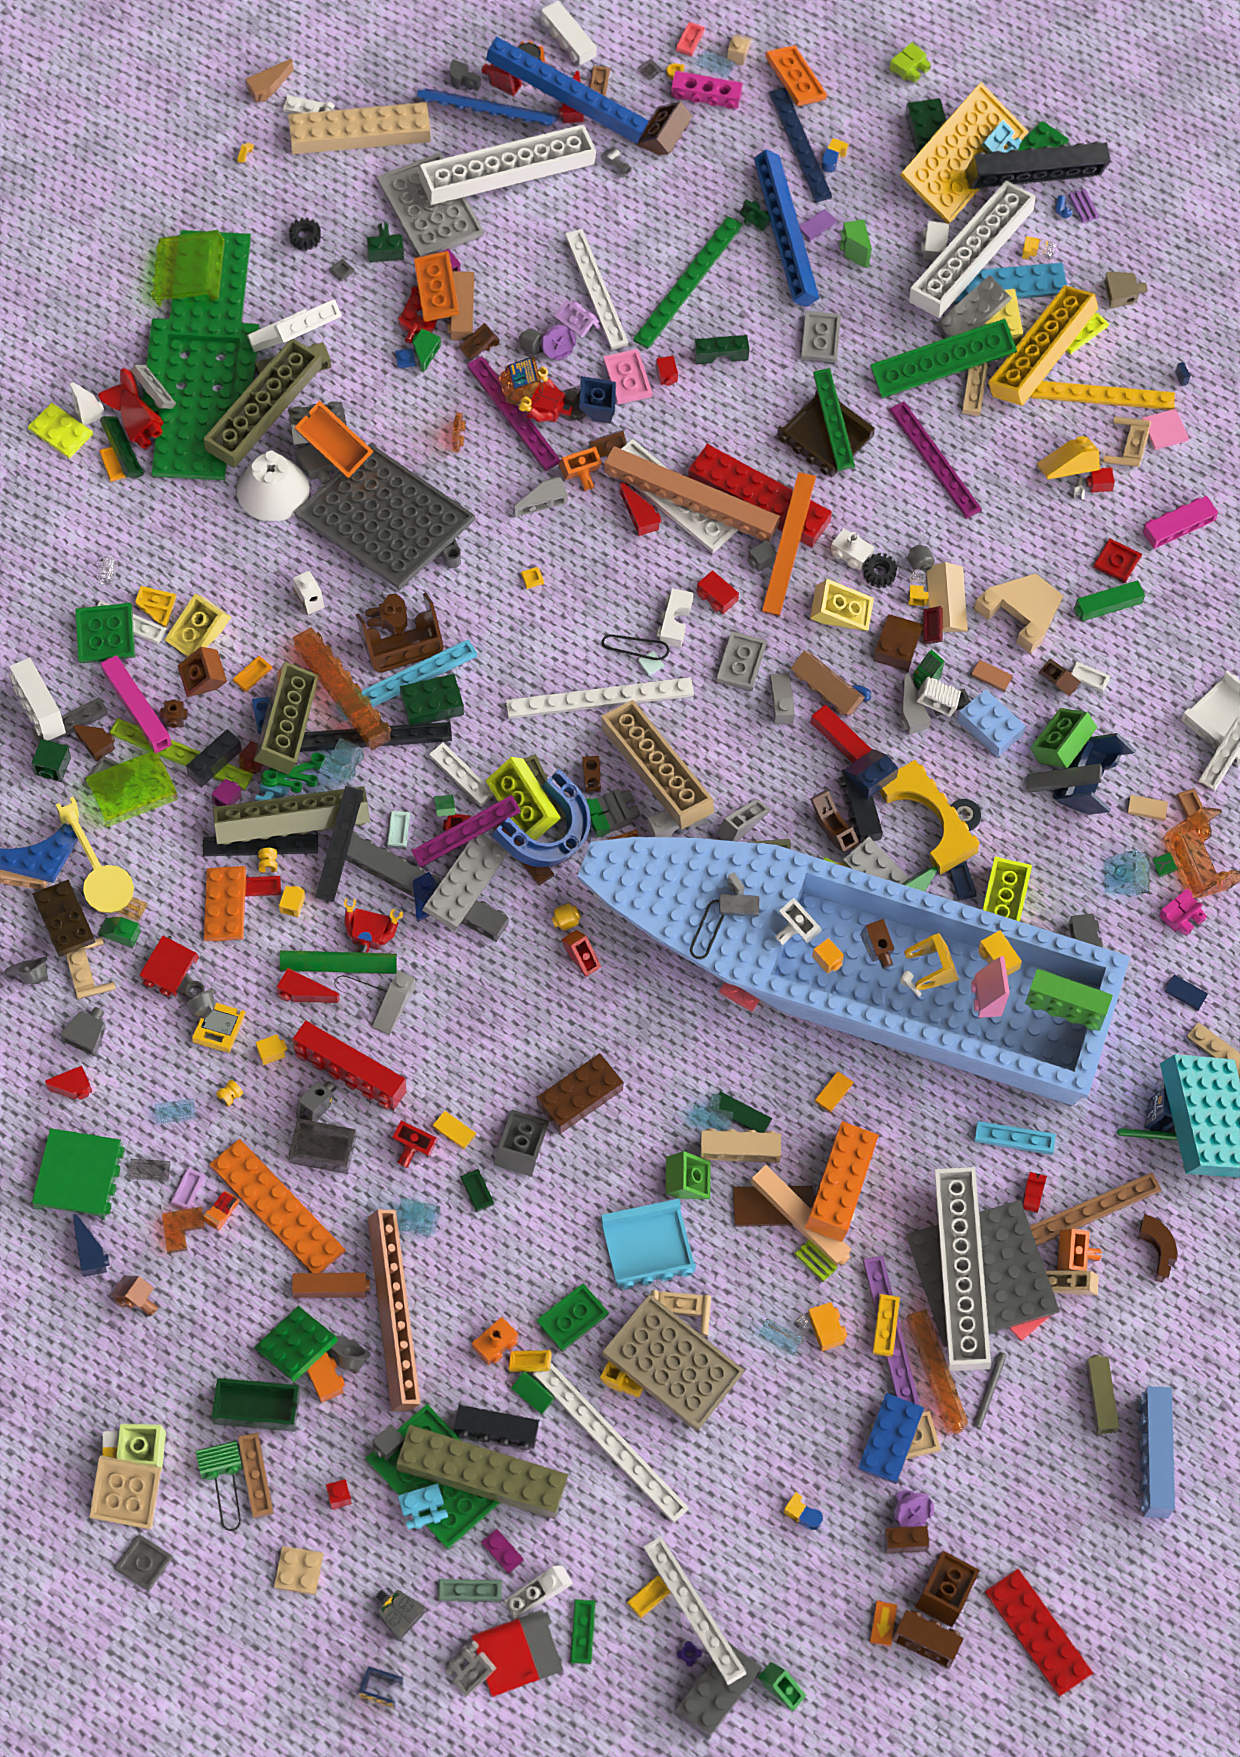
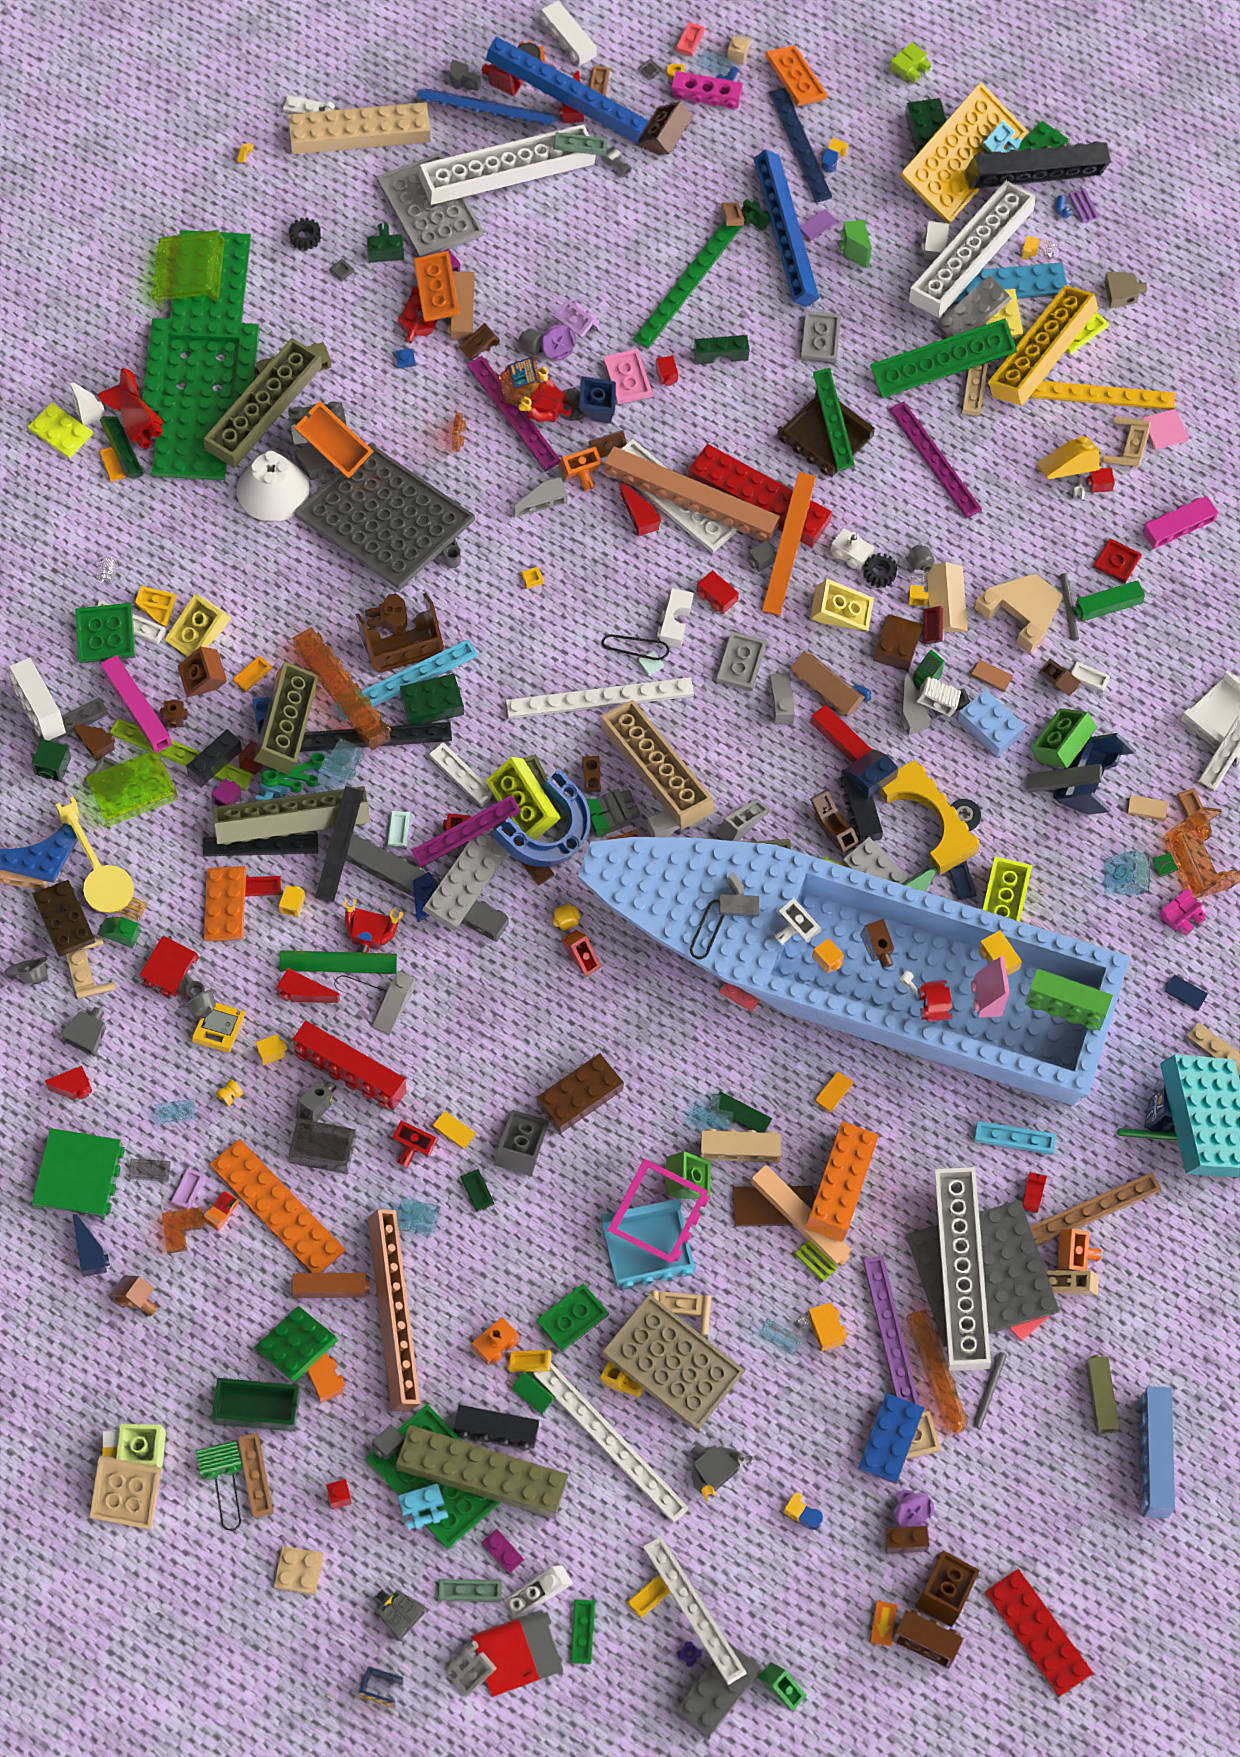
(144, 1562): flat silver tile -> none
(152, 386): light grey plate -> none
(265, 83): medium nougat slope -> none
(267, 859): yellow wheel -> none
(294, 326): white panel -> none
(306, 588): white torso -> none
(350, 1354): dark grey piece -> none
(425, 348): green slope -> none
(445, 805): green tile -> none
(580, 144): none -> sand green tile
(596, 289): white plate -> none
(692, 1219): none -> dark pink window
(715, 1467): none -> dark grey torso
(731, 74): none -> blue arm
(732, 214): none -> medium nougat tile
(886, 1325): yellow tile -> none
(935, 1001): none -> red brick
(944, 975): yellow hose -> none
(1069, 606): none -> dark grey bar
(1085, 929): dark grey brick -> none
(1164, 1243): reddish brown arch -> none
(1182, 373): dark blue tile -> none

